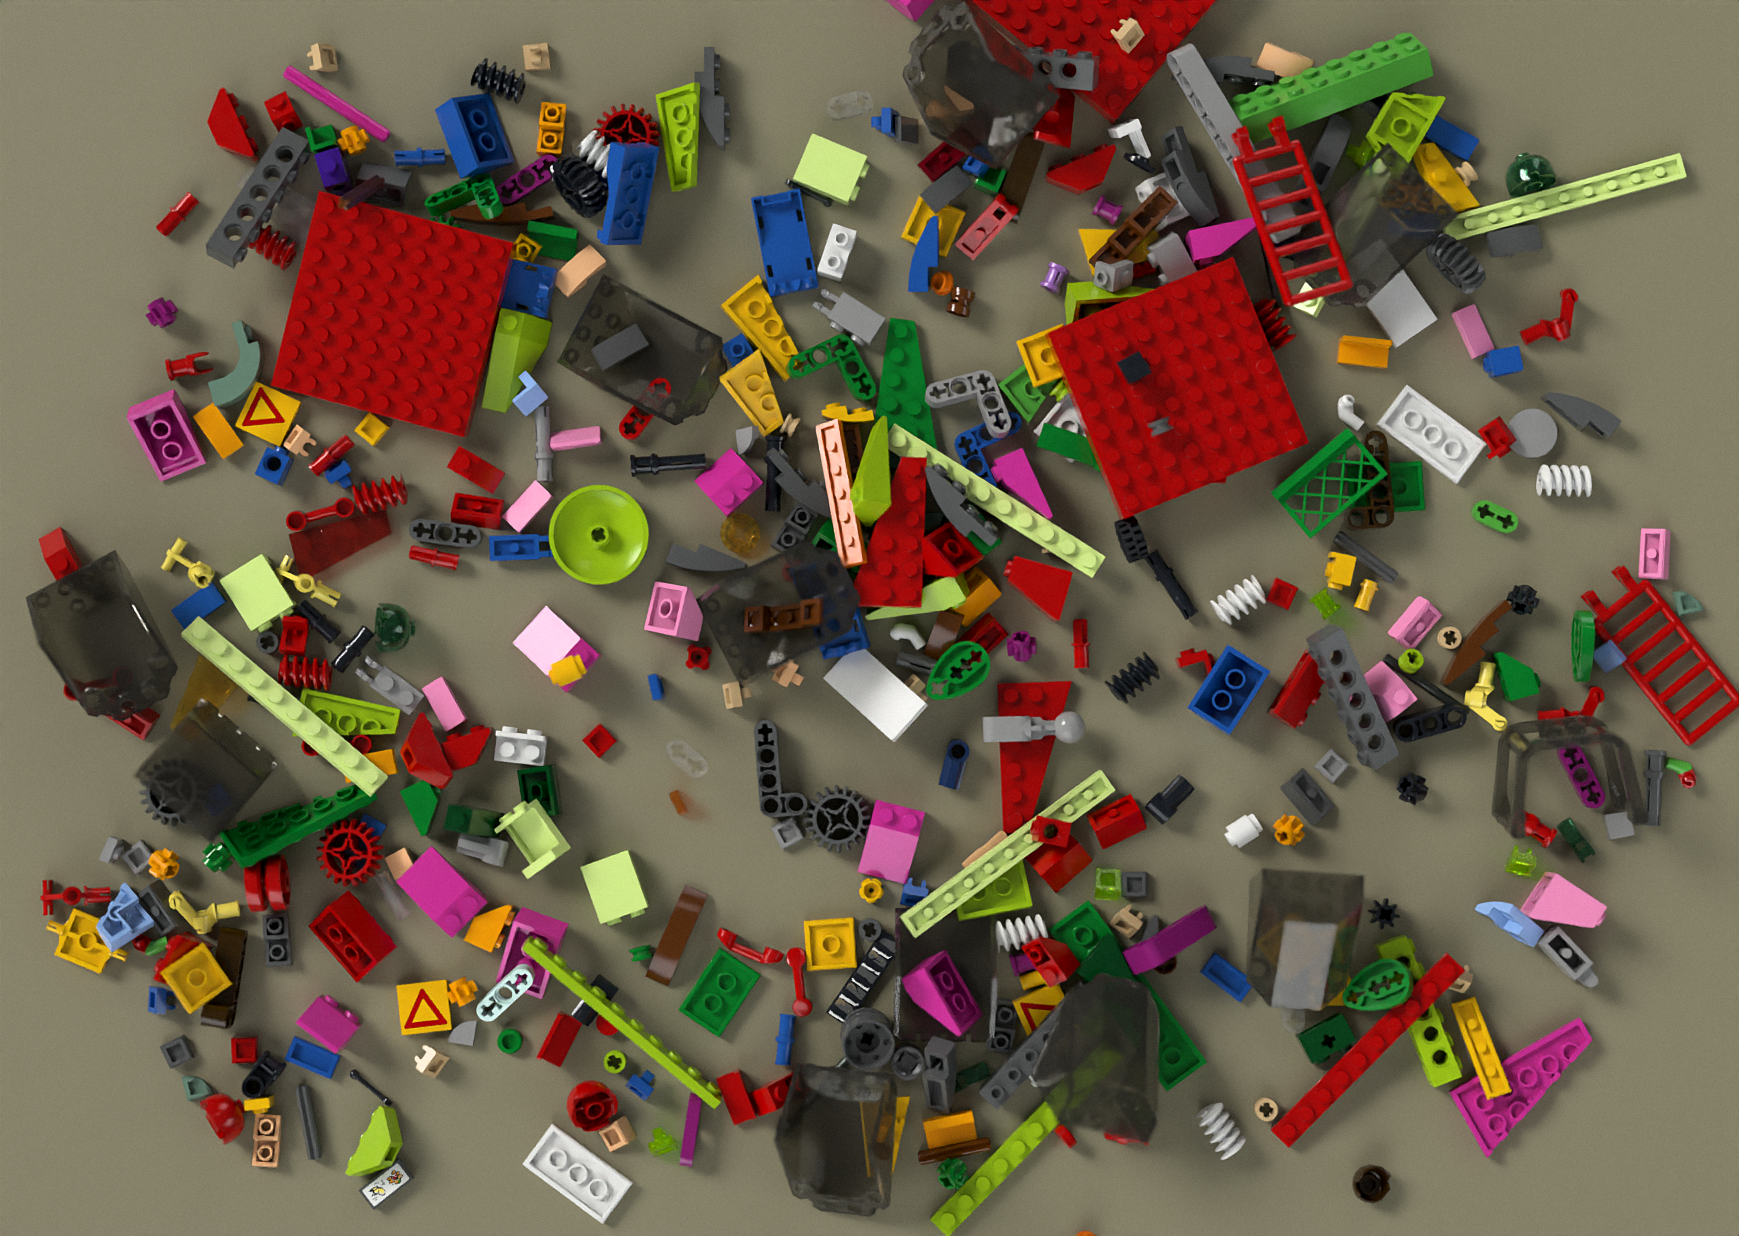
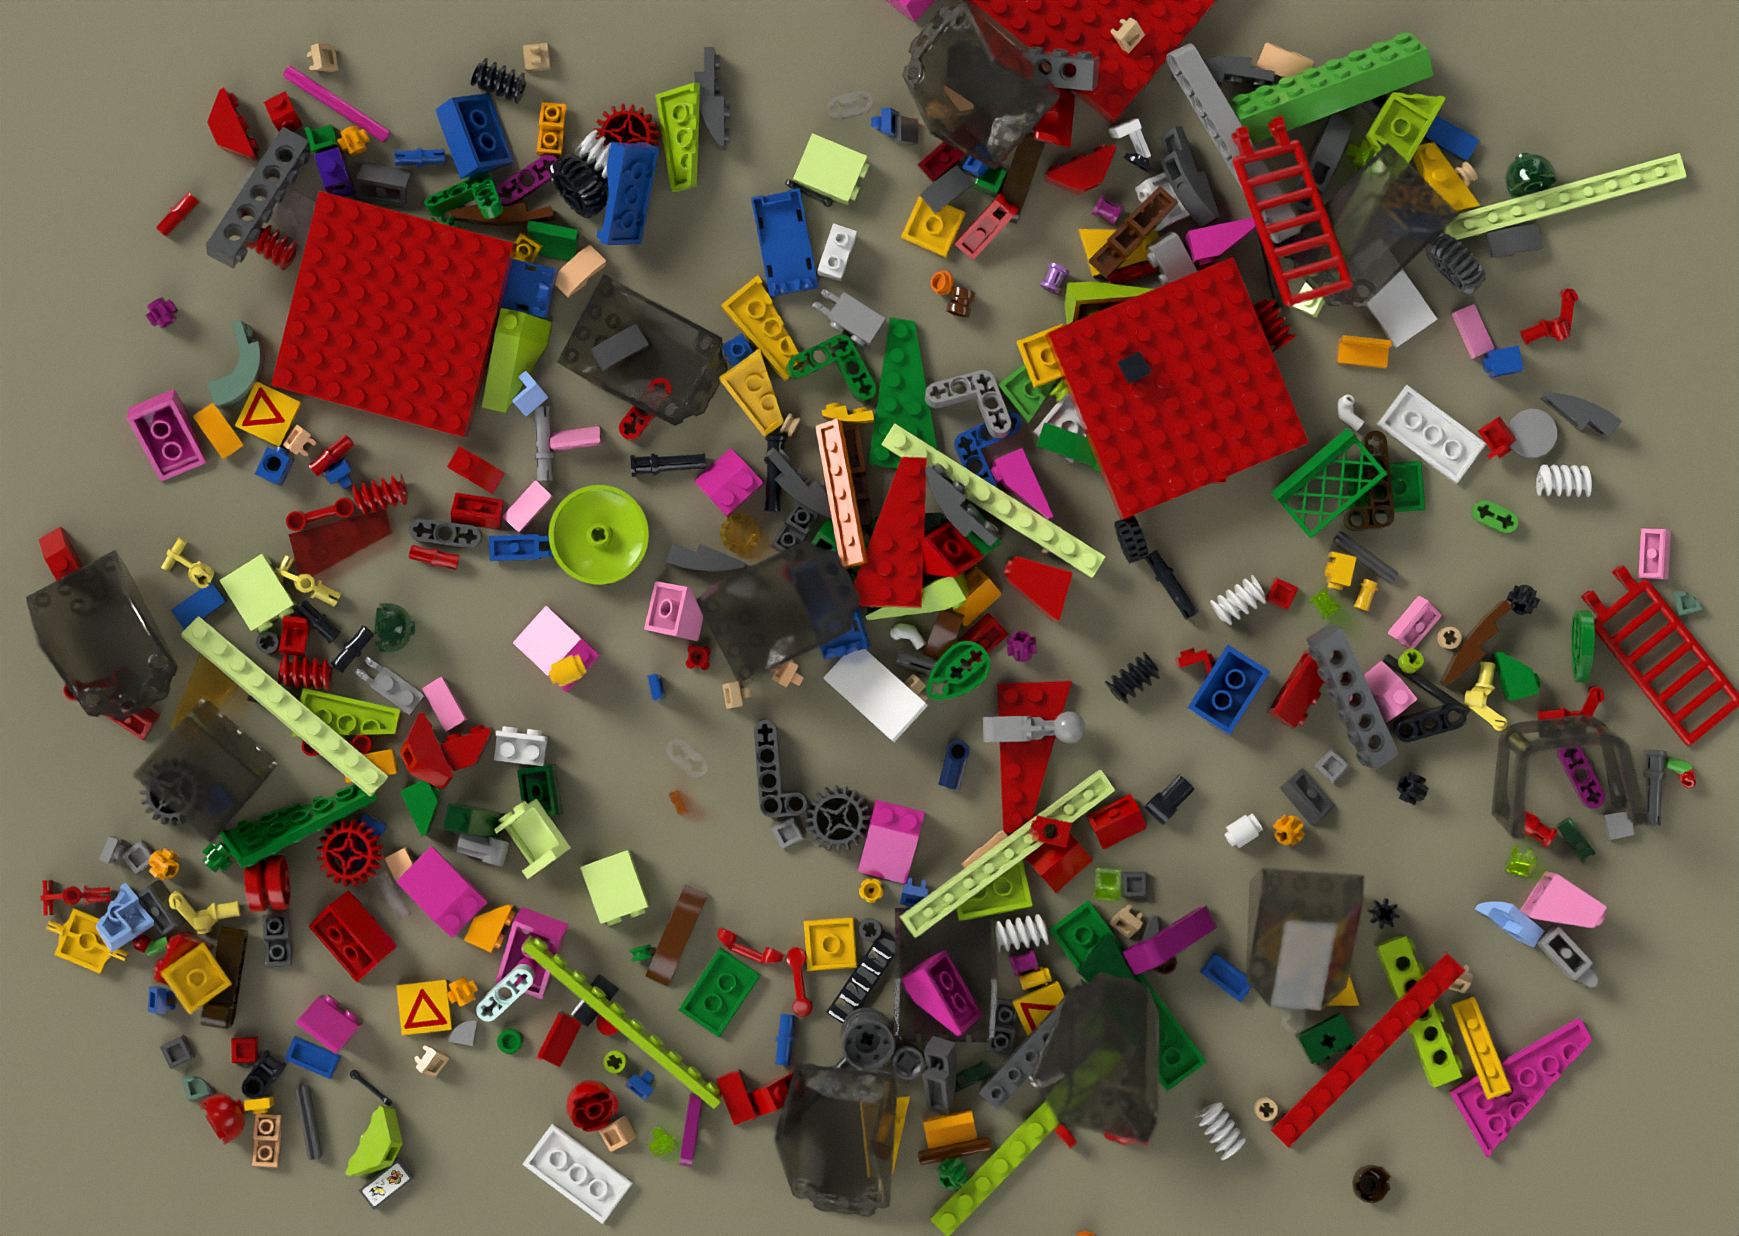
(185, 366): red piece -> none
(361, 192): reddish brown axle -> none
(372, 429): yellow tile -> none
(599, 740): red tile -> none
(746, 438): light grey tile -> none
(784, 617): reddish brown slope -> none
(872, 483): lime wedge -> none
(925, 256): blue slope -> none
(1051, 959): red slope -> none
(1080, 643): red axle -> none
(1113, 276): light grey bracket -> none
(1160, 426): dark grey bush -> none
(1387, 998): green piece -> none
(1608, 656): medium blue tile -> none

